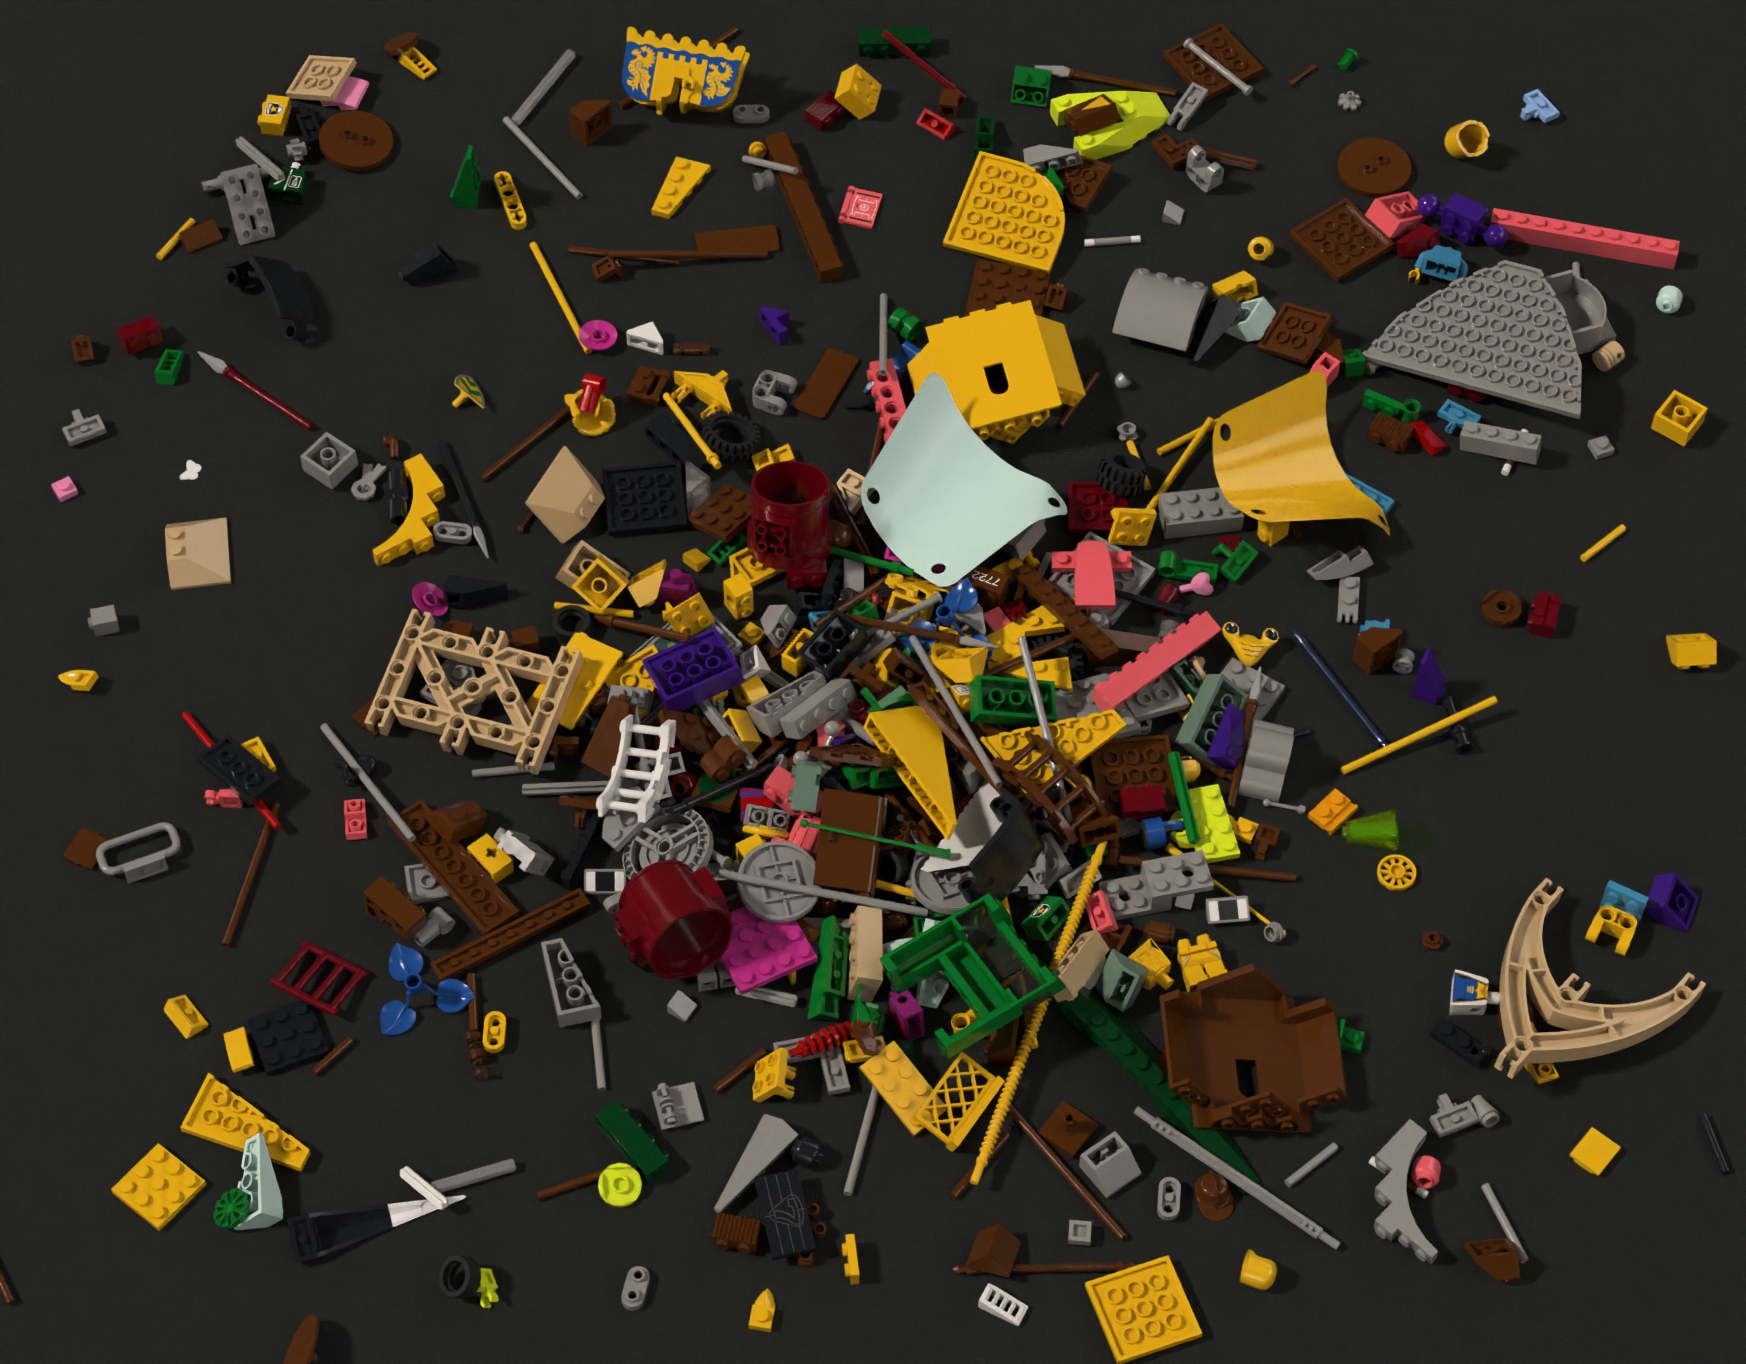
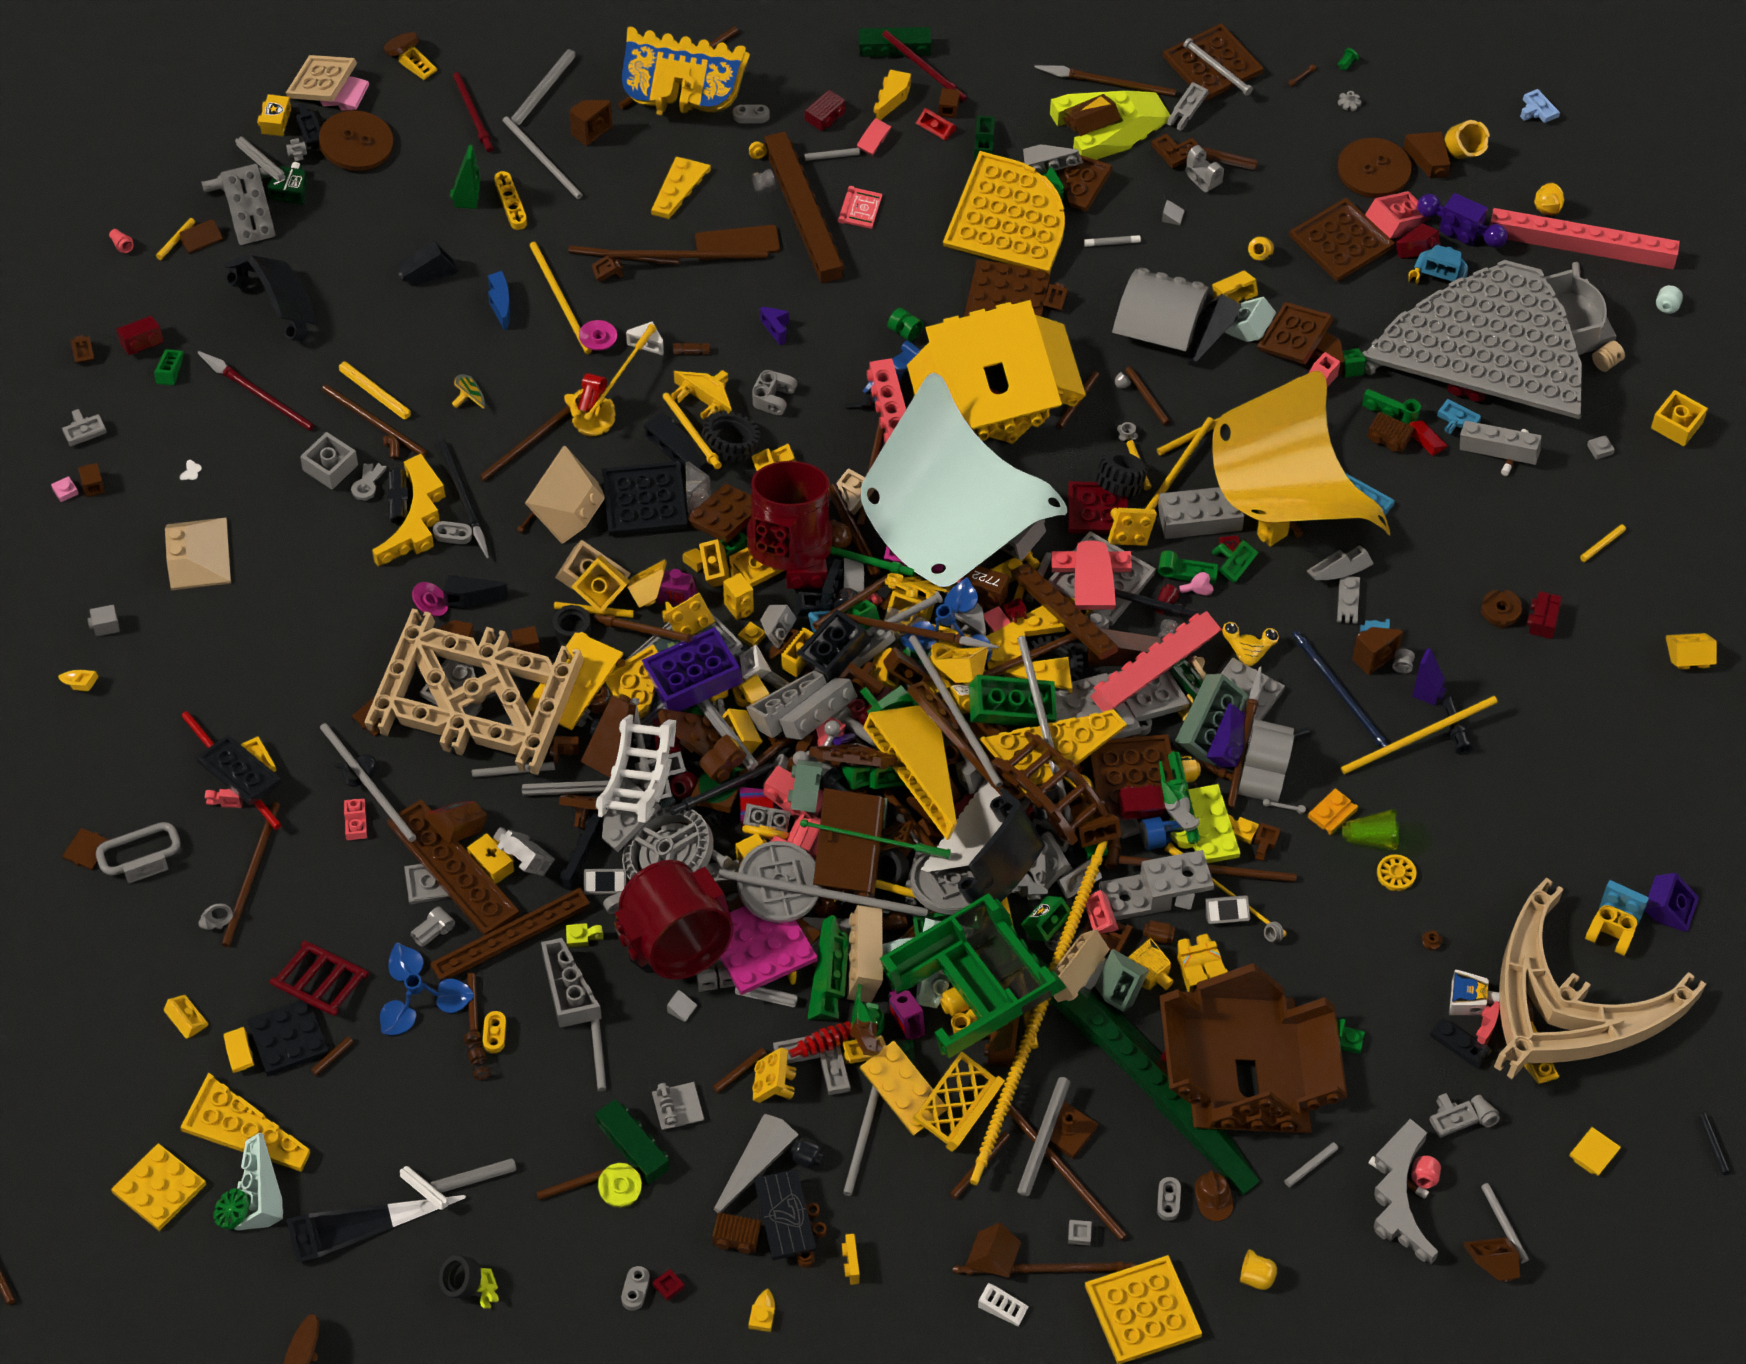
(91, 479): none -> reddish brown brick
(121, 241): none -> coral cone
(209, 922): none -> light grey piece
(372, 419): none -> reddish brown piece
(374, 390): none -> yellow axle
(394, 908): reddish brown wedge -> none
(483, 135): none -> dark red bar
(499, 298): none -> blue slope
(579, 934): none -> neon yellow plate
(638, 346): none -> yellow piece
(642, 693): light grey plate -> none
(643, 382): reddish brown plate -> none
(668, 1285): none -> dark red plate
(714, 562): none -> yellow brick
(769, 164): light grey bar -> none
(825, 384): reddish brown piece -> none
(831, 154): none -> light grey bar
(858, 91): yellow brick -> none
(873, 136): none -> coral slope
(883, 335): light grey piece -> none
(893, 94): none -> yellow slope
(953, 1003): none -> yellow head
(1031, 86): green slope -> none
(1043, 1136): none -> light grey axle
(1109, 1164): light grey slope -> none
(1148, 397): none -> reddish brown bar
(1177, 801): none -> animal
(1237, 1178): light grey axle -> none
(1429, 153): none -> reddish brown slope
(1488, 1023): none -> coral slope
(1549, 199): none -> yellow piece

